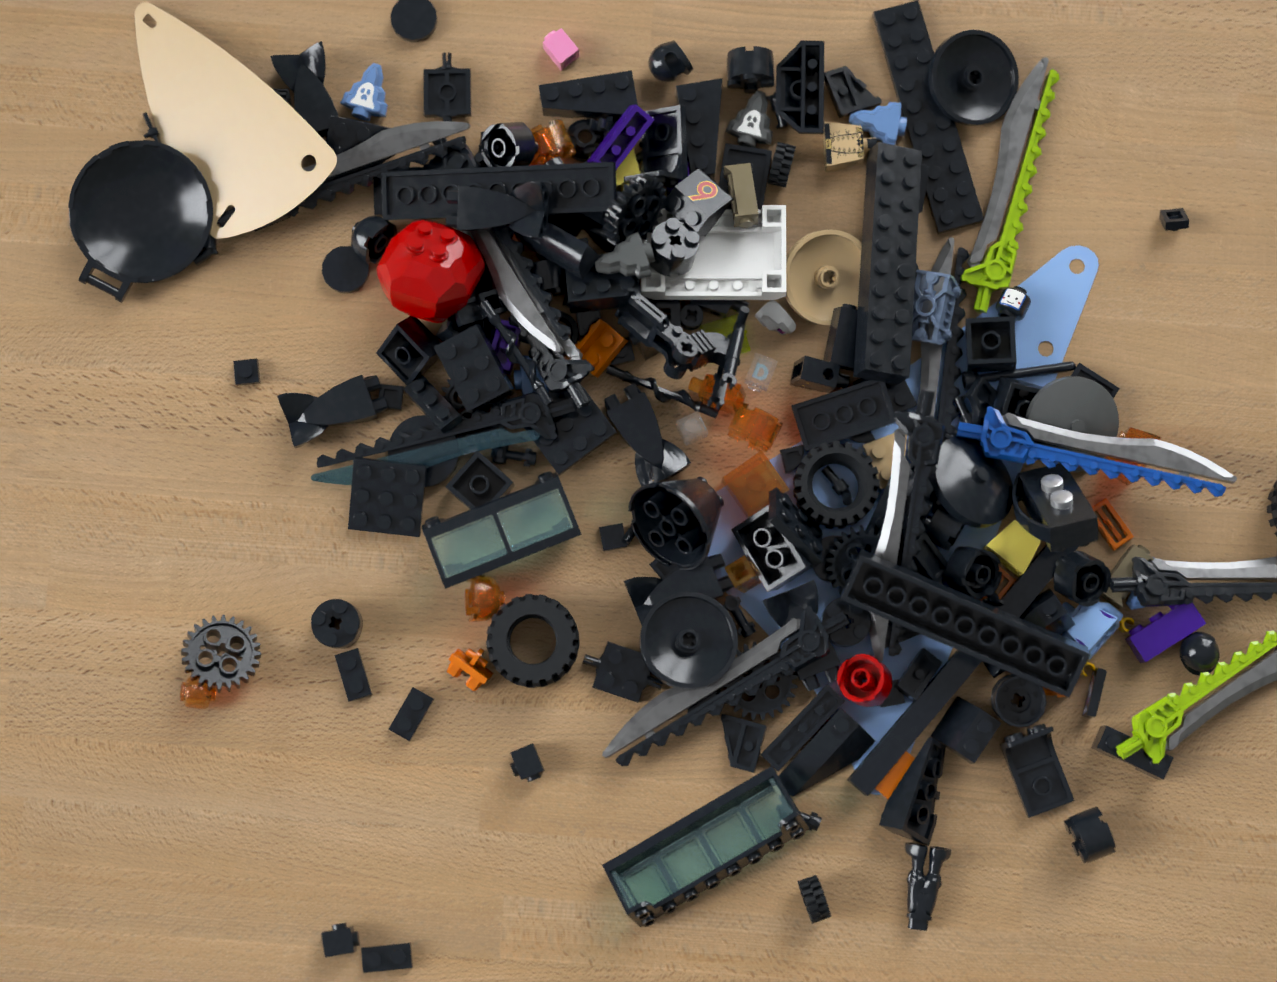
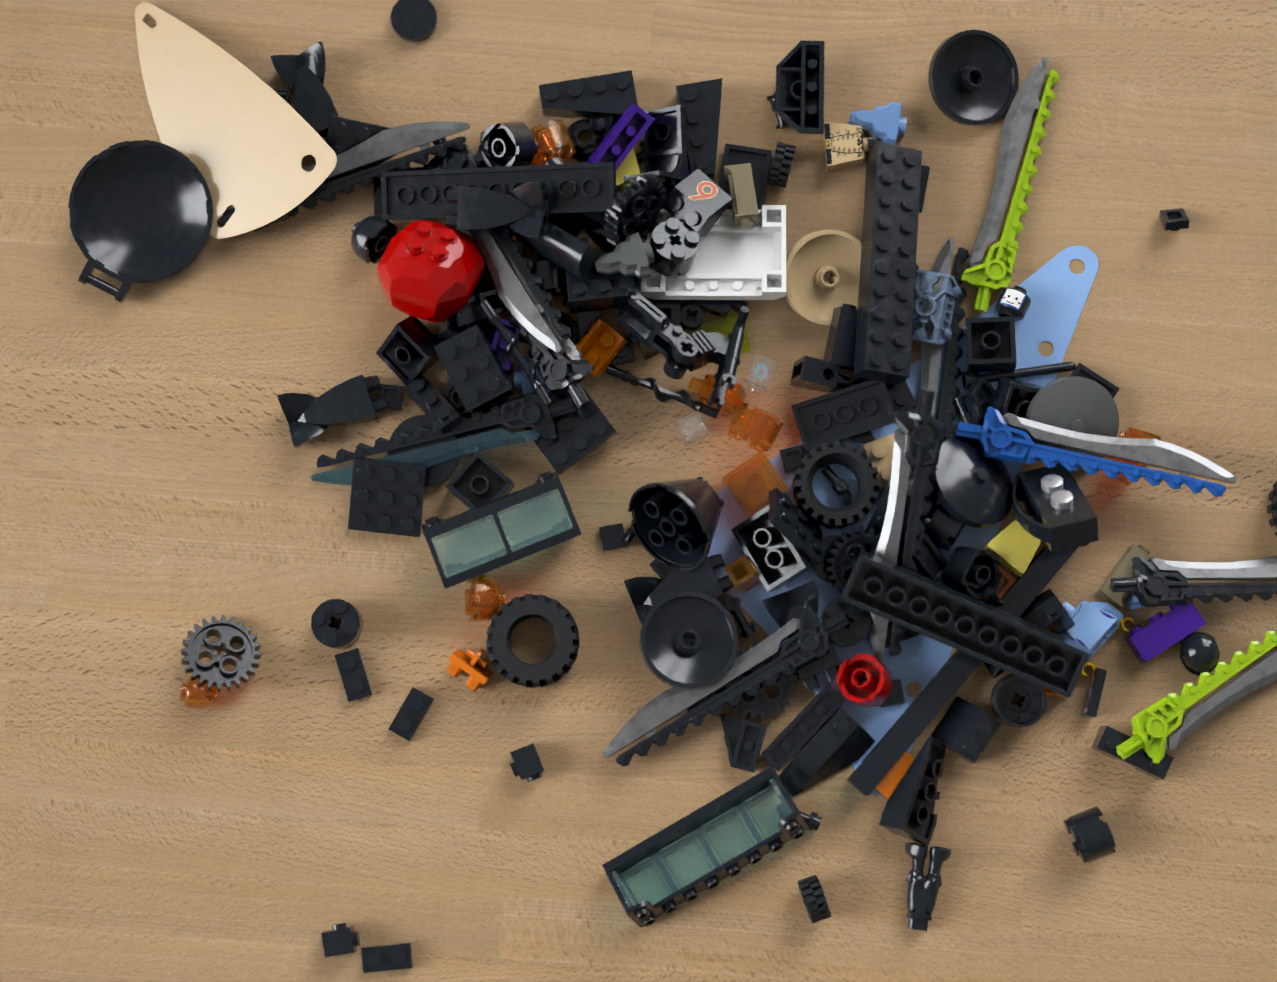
(152, 132): black piece -> none
(208, 250): black piece -> none
(246, 372): black plate -> none
(344, 270): black tile -> none
(367, 95): medium blue rock -> none
(447, 91): black plate -> none
(502, 454): black bar -> none
(560, 48): bright pink brick -> none
(622, 672): black plate -> none
(638, 426): black hips -> none
(668, 62): black helmet -> none
(750, 69): black brick -> none
(752, 123): dark grey rock -> none
(775, 318): light grey rock -> none
(848, 92): black wing -> none
(908, 58): black plate -> none
(918, 674): black plate -> none
(1036, 770): black bracket -> none
(1081, 578): black brick -> none
(1119, 522): orange tile -> none

